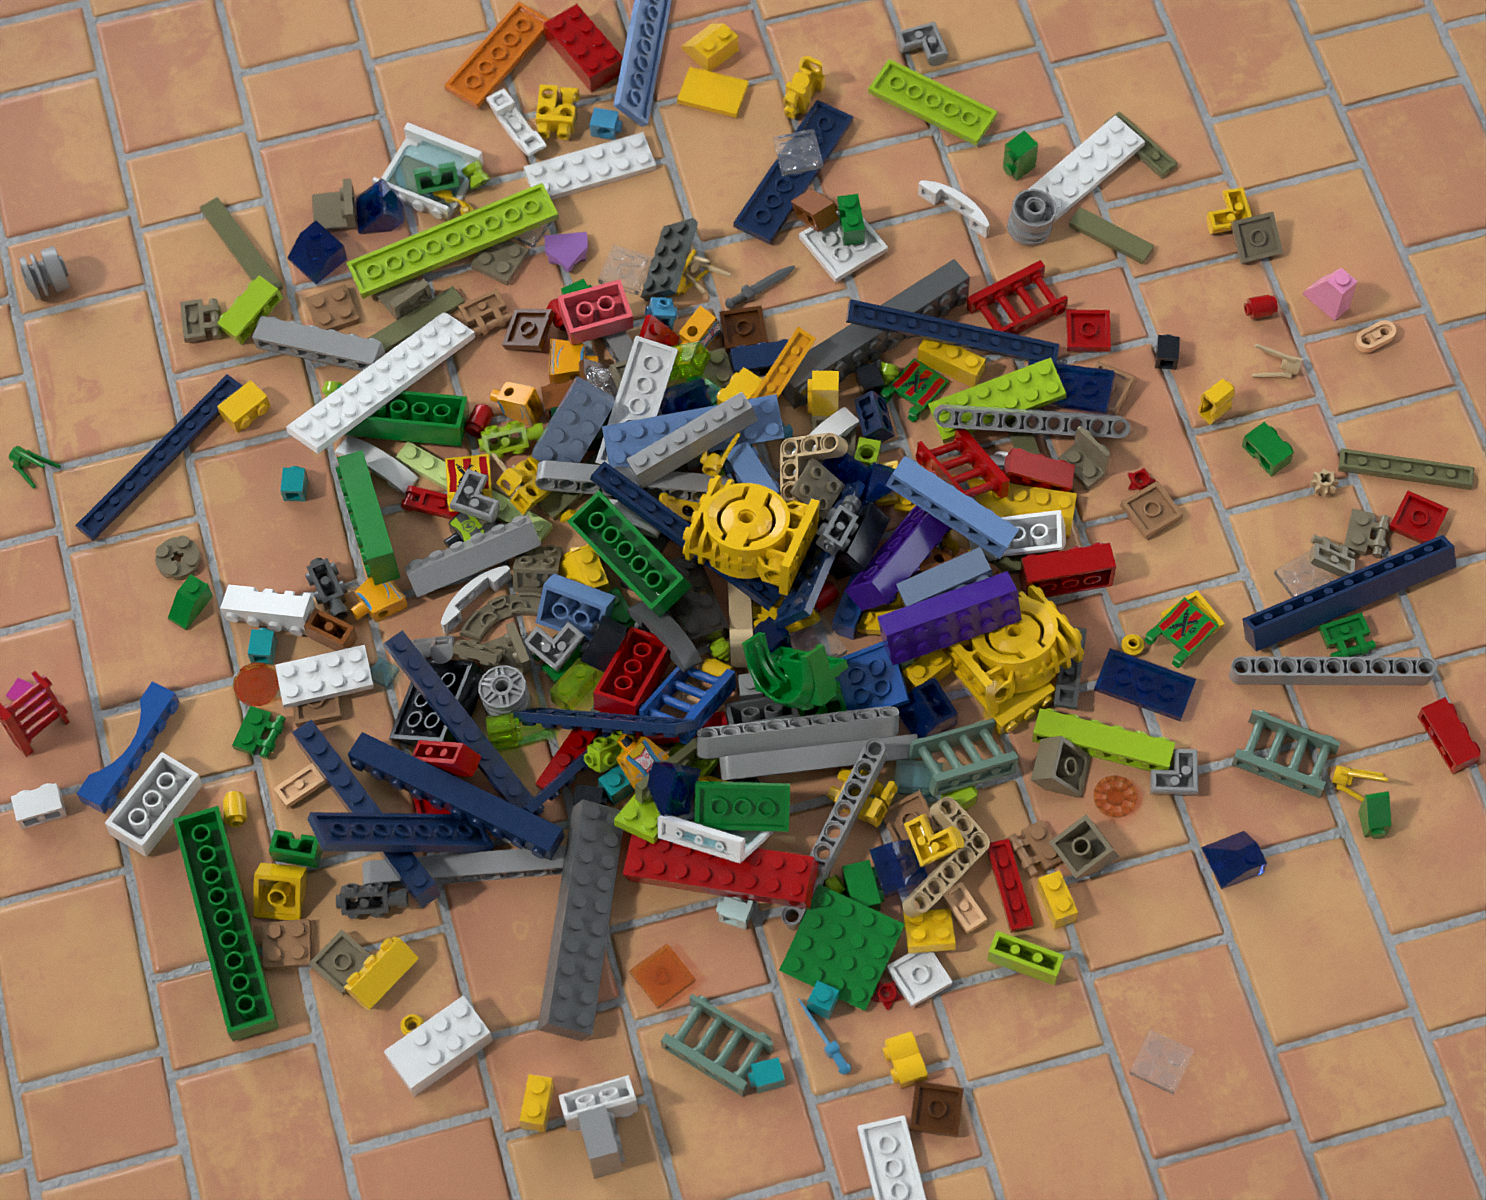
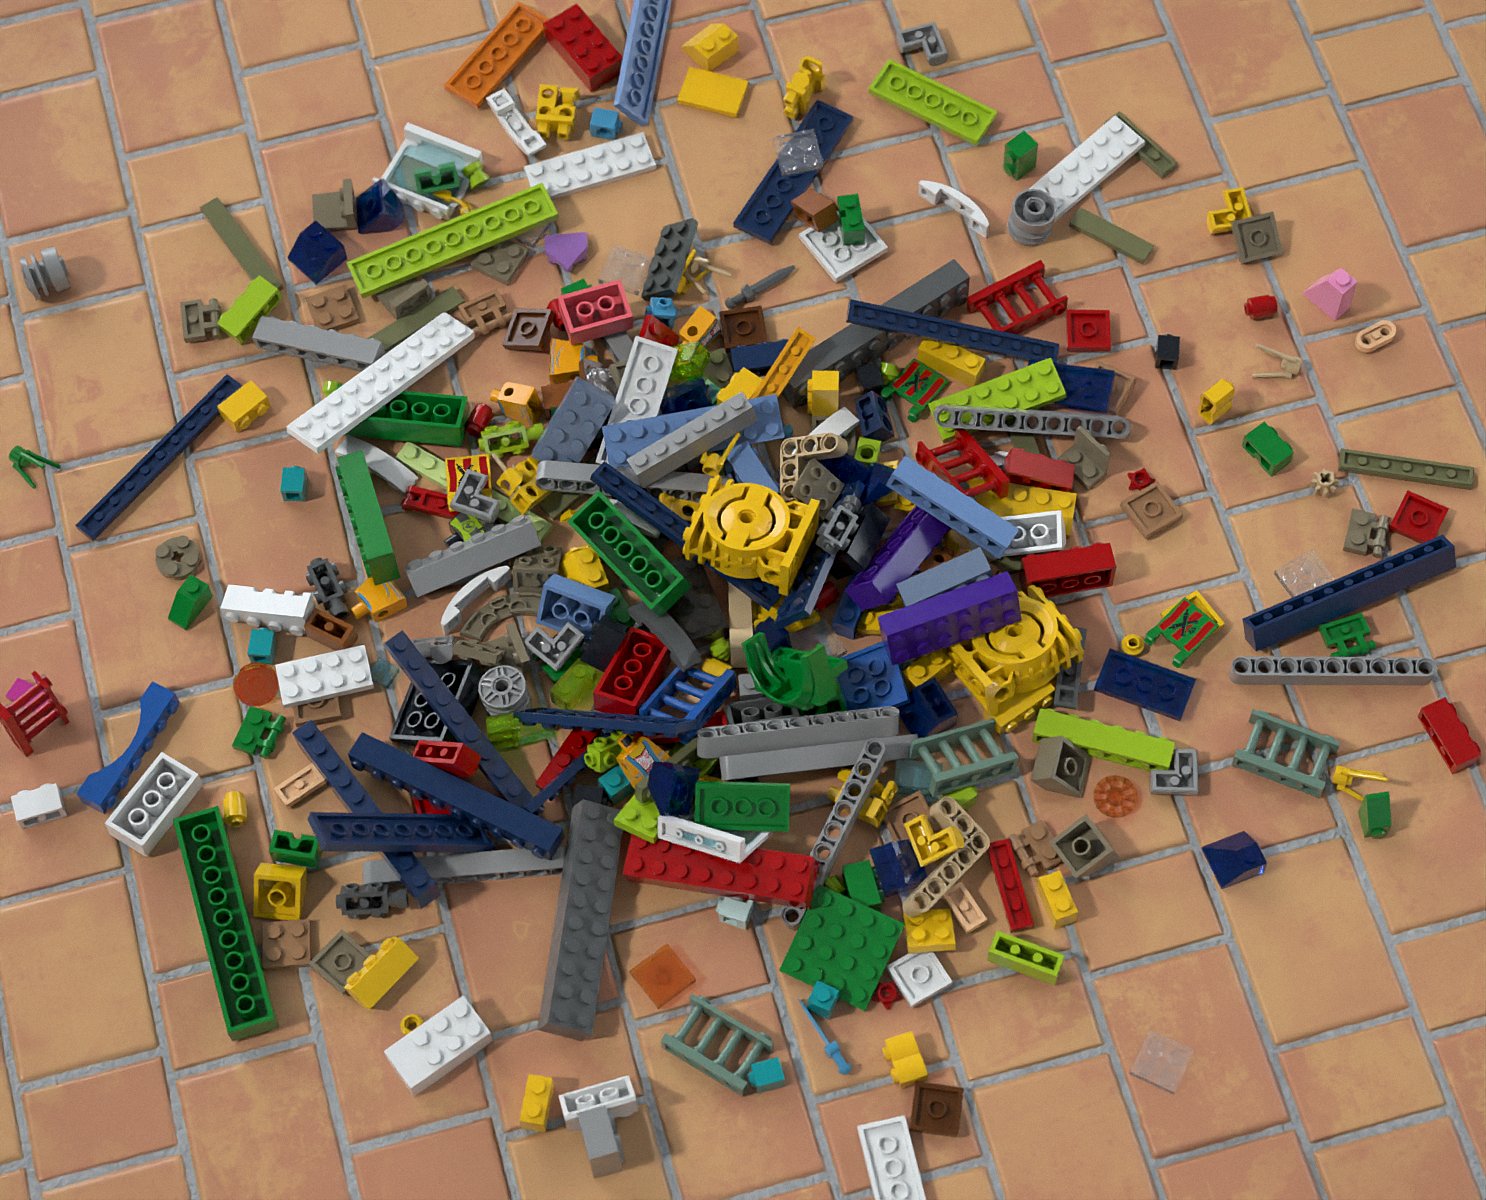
(1331, 556): dark tan plate -> none

